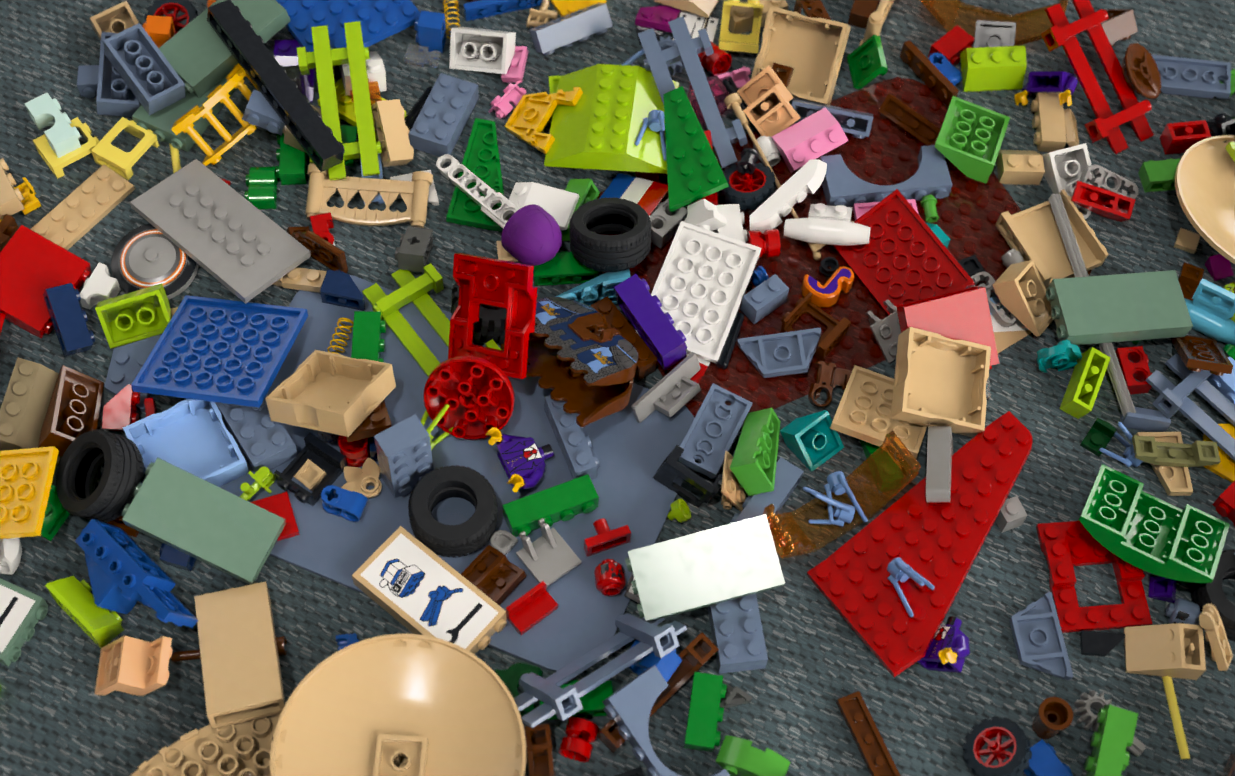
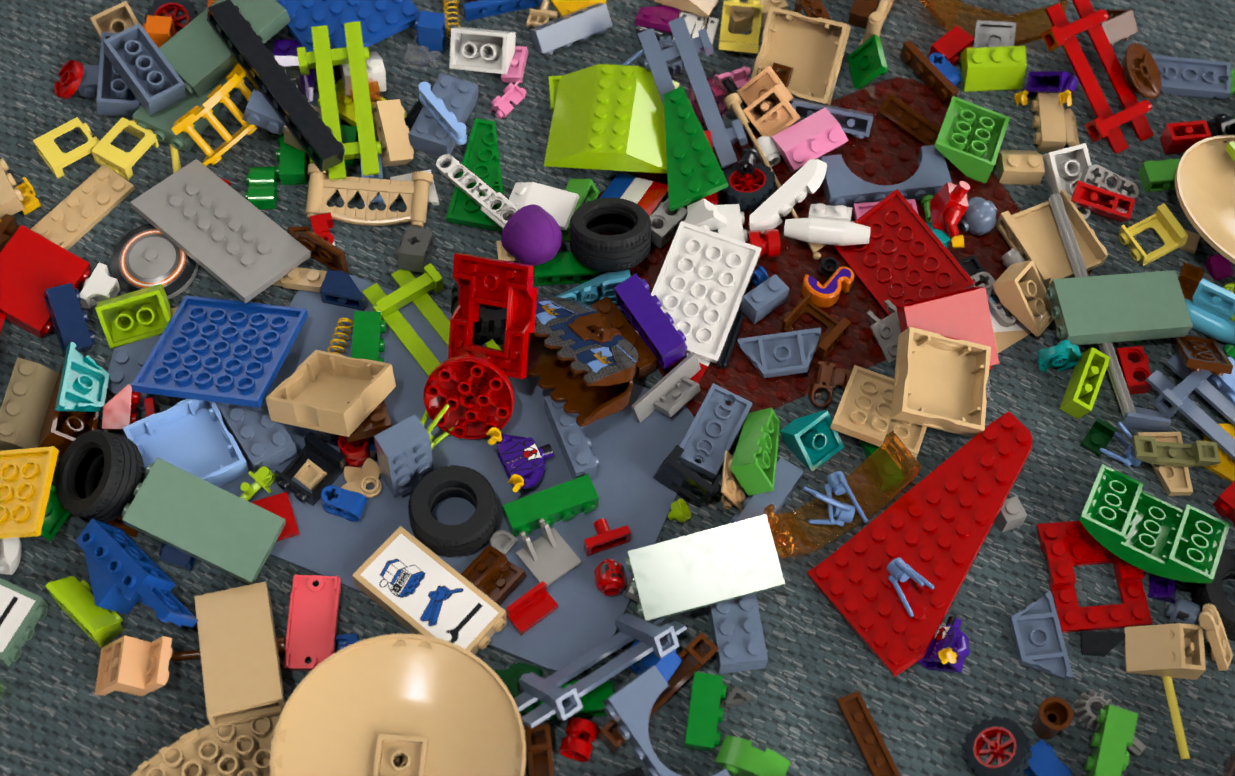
(61, 136): light aqua arch -> none
(70, 79): none -> red tile
(81, 384): none -> teal wing
(312, 621): none -> coral piece
(446, 119): none -> light blue plate
(533, 114): yellow wing -> none
(656, 123): medium blue plant -> none
(716, 63): red wheel -> none
(939, 464): light grey beam -> none
(948, 208): none -> red torso
(979, 216): none -> sand blue plant
(1164, 225): none -> light yellow window

